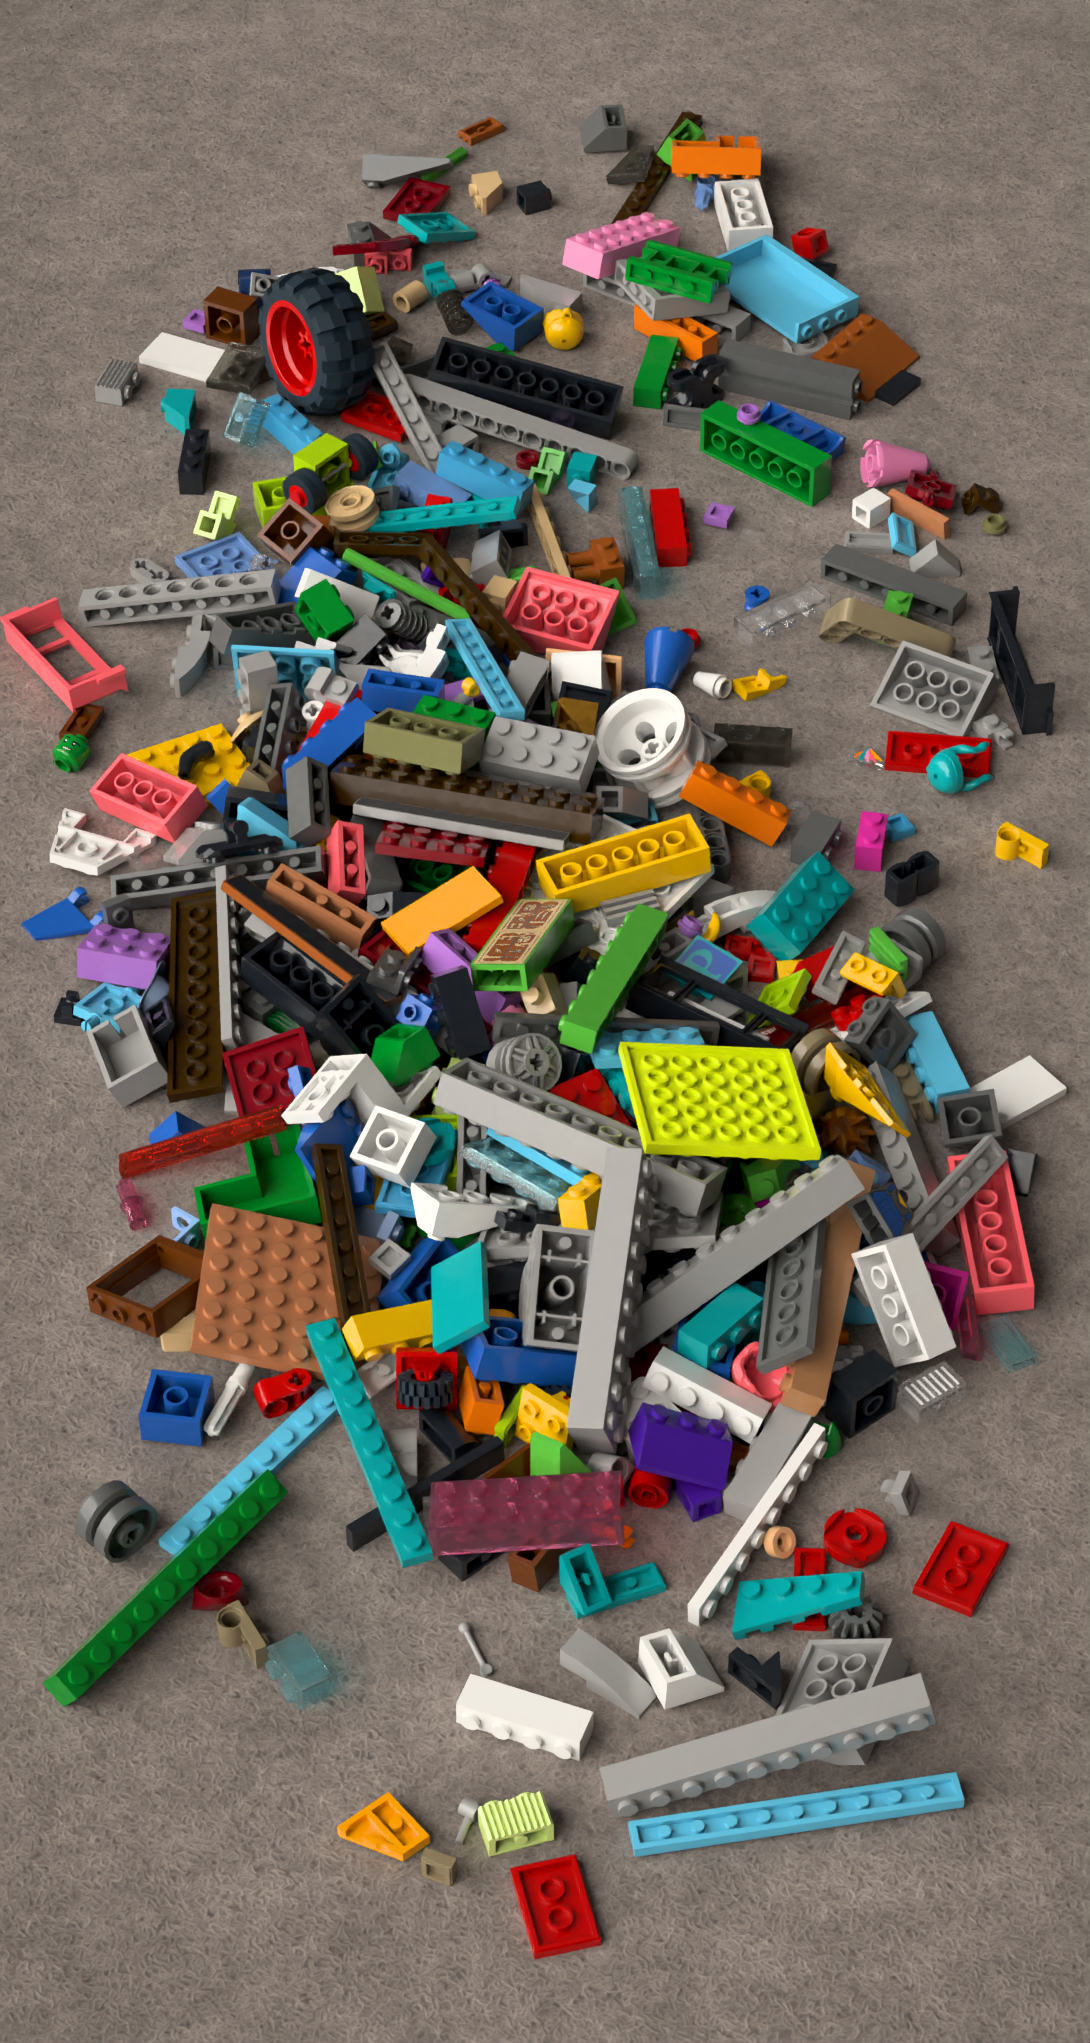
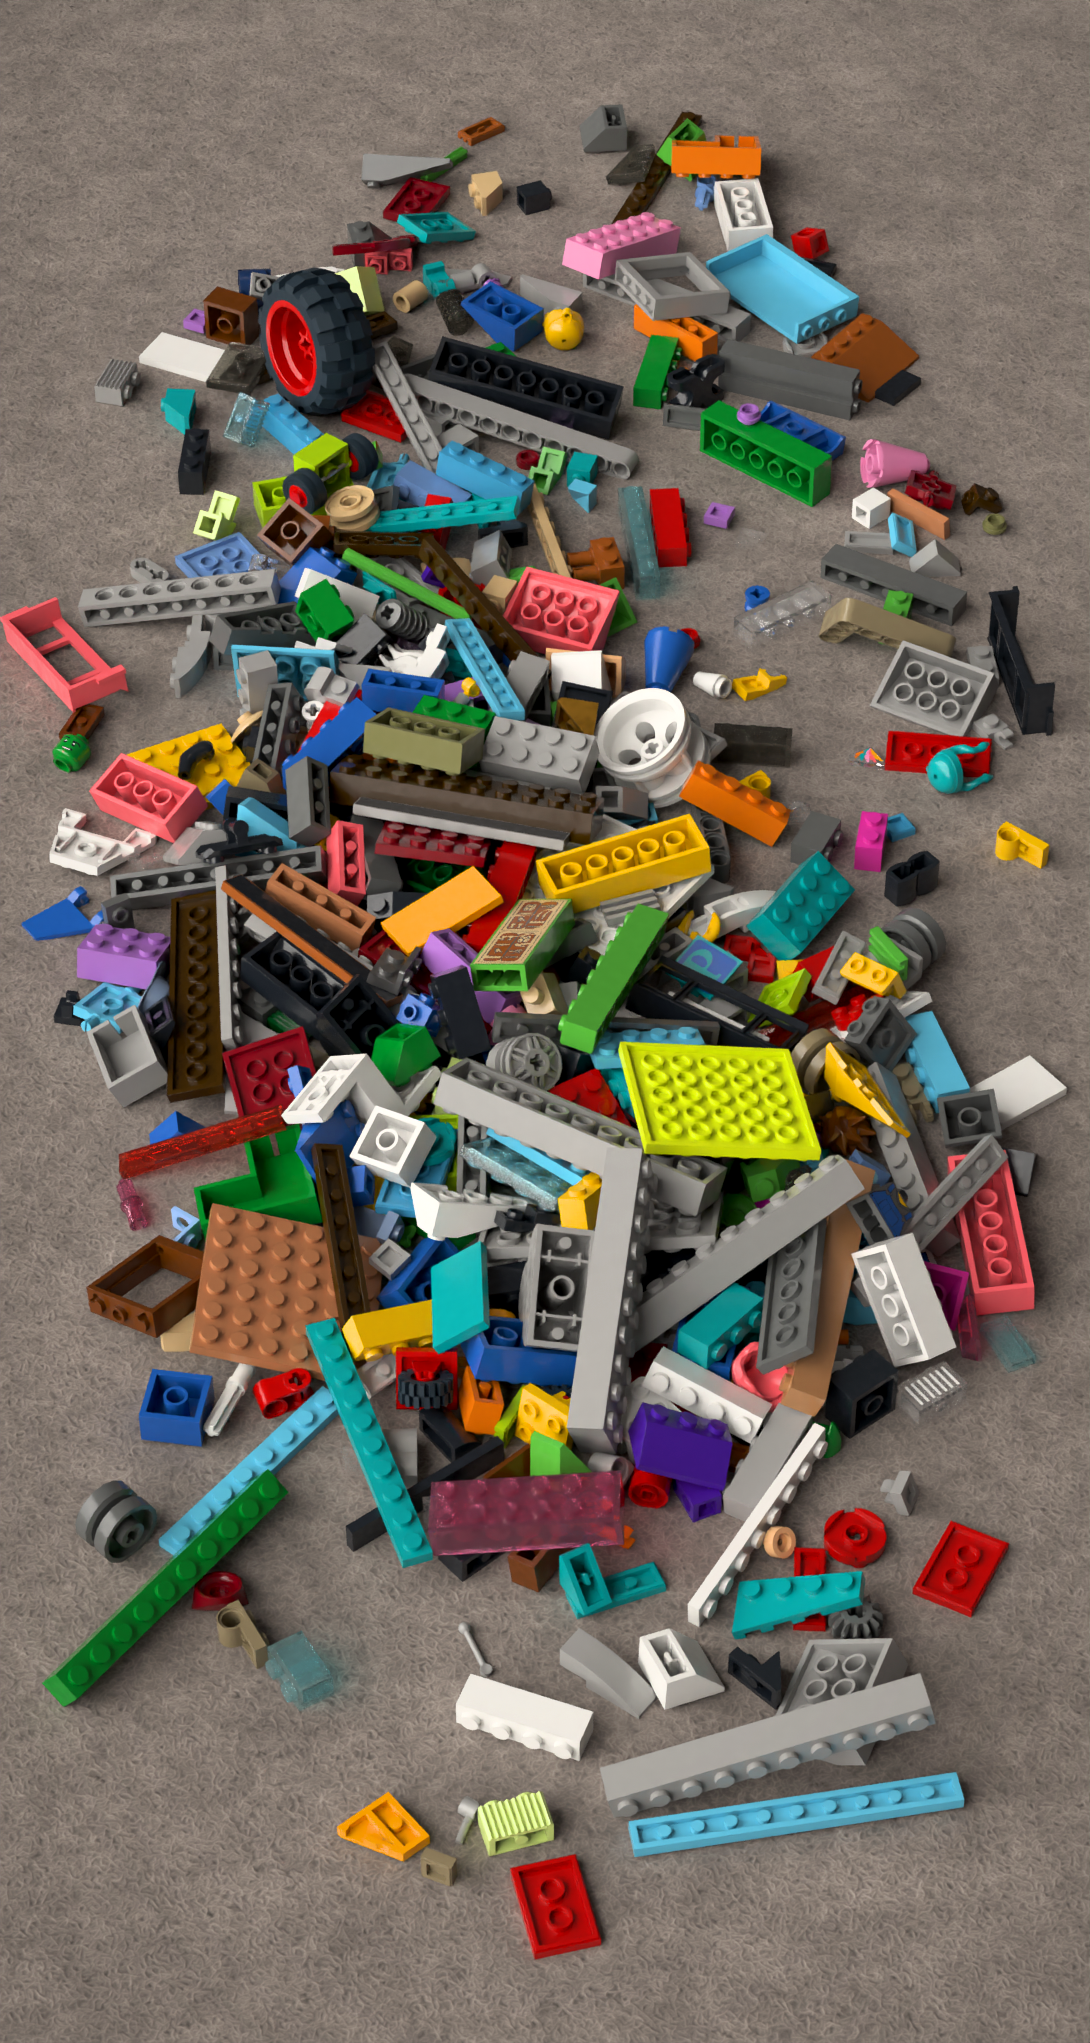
(391, 455): medium azure plate -> none
(678, 271): green fence -> none
(690, 926): medium lavender plate -> none

